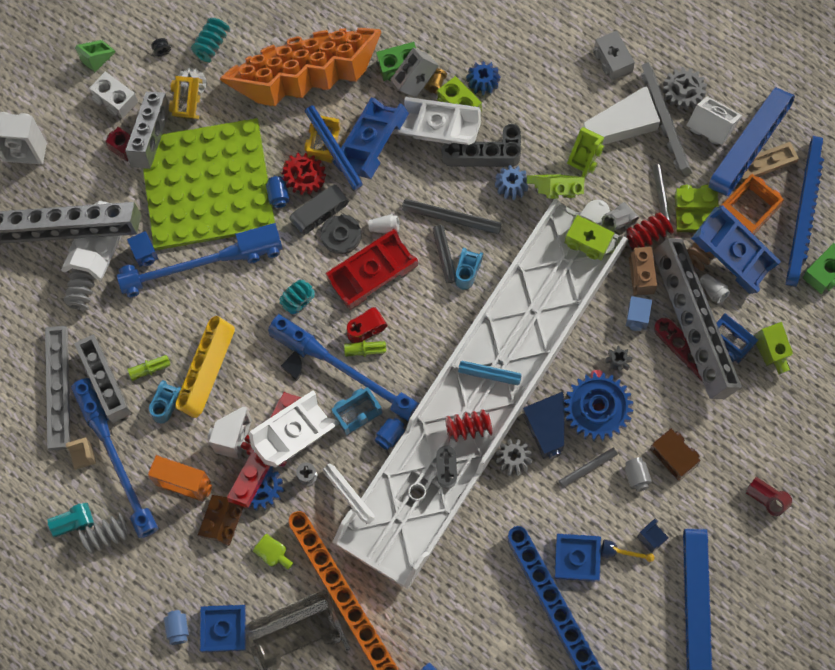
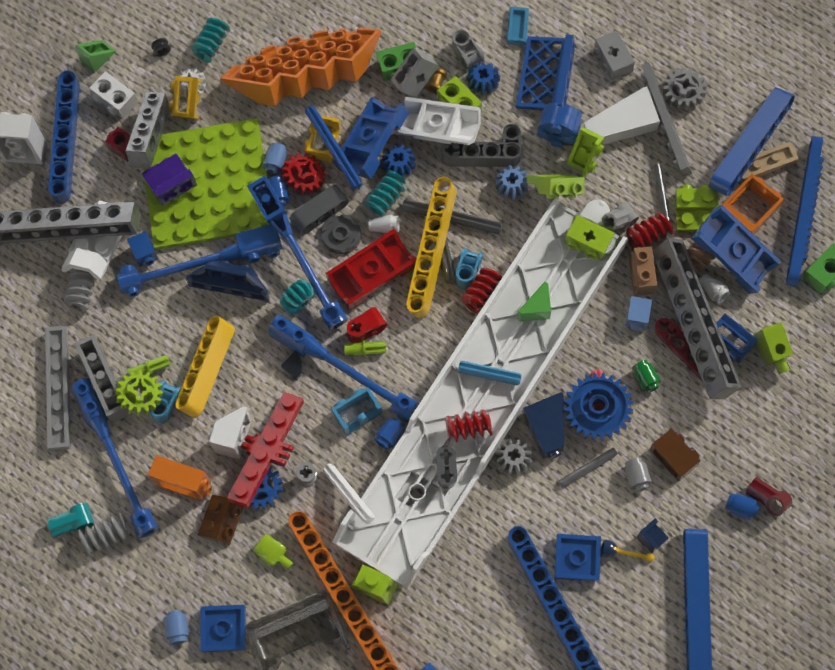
(65, 145): none -> blue beam
(81, 453): tan panel -> none
(129, 397): none -> lime gear
(169, 179): none -> dark purple bracket
(229, 279): none -> dark blue wedge
(275, 158): none -> medium blue brick
(277, 216): none -> blue bar
(290, 431): white piece -> none
(374, 585): none -> lime torso
(384, 193): none -> teal piece
(399, 155): none -> blue gear
(432, 256): none -> yellow beam
(467, 52): none -> light grey piece
(480, 289): none -> red piece
(517, 26): none -> dark azure tile
(537, 306): none -> bright green slope
(559, 124): none -> blue brick
(563, 71): none -> blue fence
(618, 353): dark grey gear -> none
(646, 376): none -> green brick
(713, 120): white slope -> none
(742, 506): none -> blue brick

